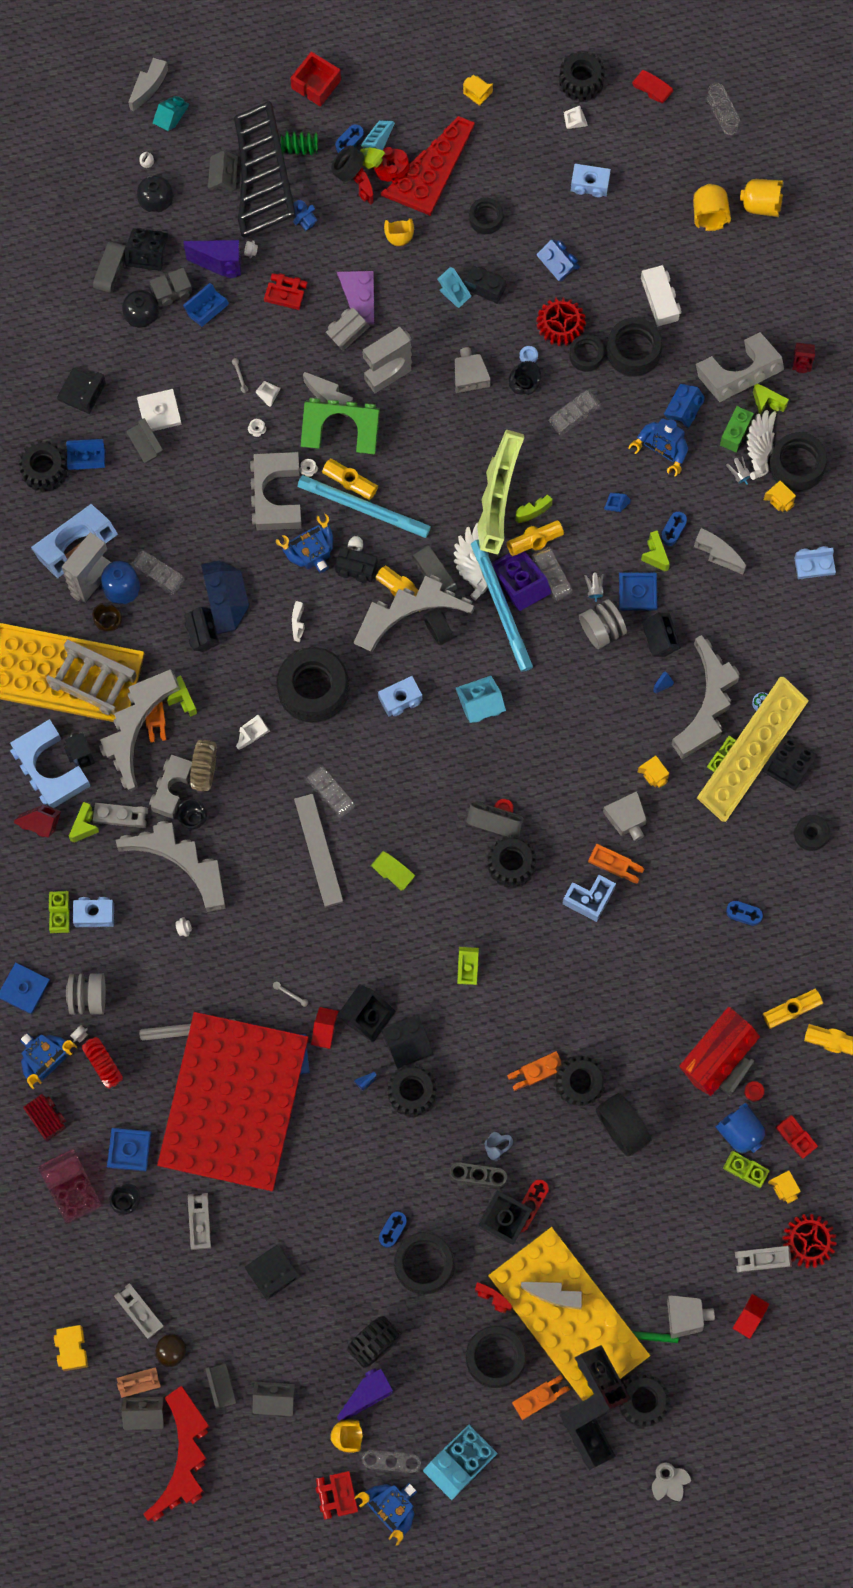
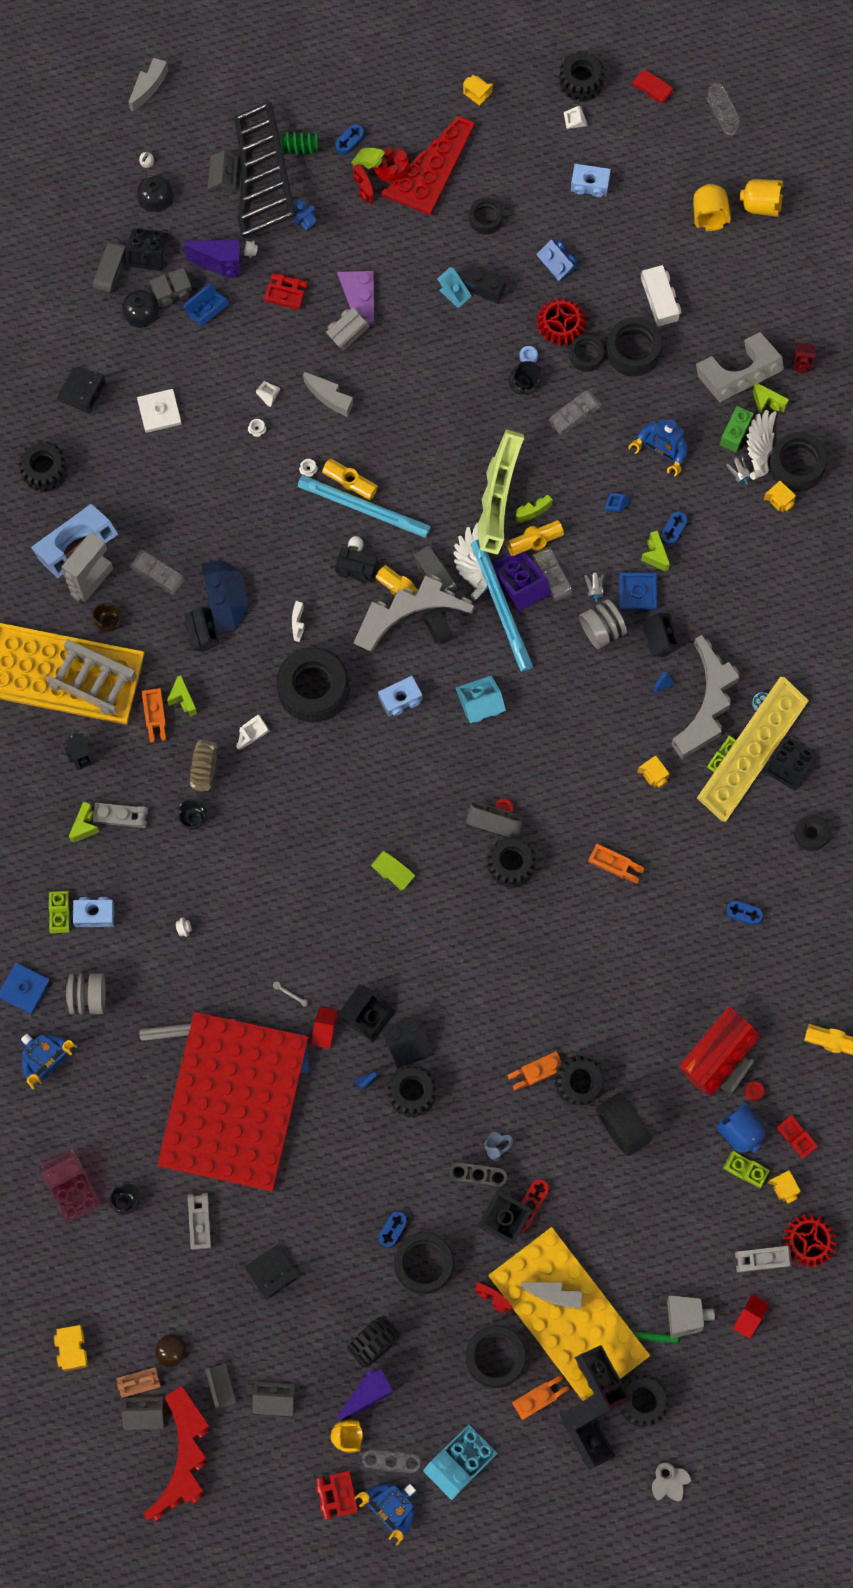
(40, 820): dark red slope -> none
(44, 1117): dark red brick -> none
(53, 790): light blue arch -> none
(79, 1034): white plate -> none
(85, 454): blue bracket -> none
(102, 1062): red gear -> none
(120, 582): blue cylinder -> none
(129, 720): light grey arch -> none
(129, 1149): blue plate -> none
(139, 1312): light grey plate -> none
(145, 441): dark grey panel -> none
(163, 843): light grey arch -> none
(170, 112): teal slope -> none
(176, 770): light grey arch -> none
(244, 388): light grey hinge -> none
(265, 468): light grey arch -> none
(310, 547): blue torso -> none
(315, 78): red piece -> none
(318, 850): light grey tile -> none
(330, 792): clear beam -> none
(347, 163): black tyre -> none
(365, 417): bright green arch -> none
(375, 138): medium azure slope -> none
(388, 359): light grey arch -> none
(399, 232): yellow hair -> none
(468, 965): lime slope -> none
(470, 372): light grey torso -> none
(590, 902): light blue brick -> none
(627, 816): light grey torso -> none
(685, 404): blue bracket -> none
(719, 551): light grey slope -> none
(781, 1013): yellow piece -> none
(814, 562): light blue bracket -> none

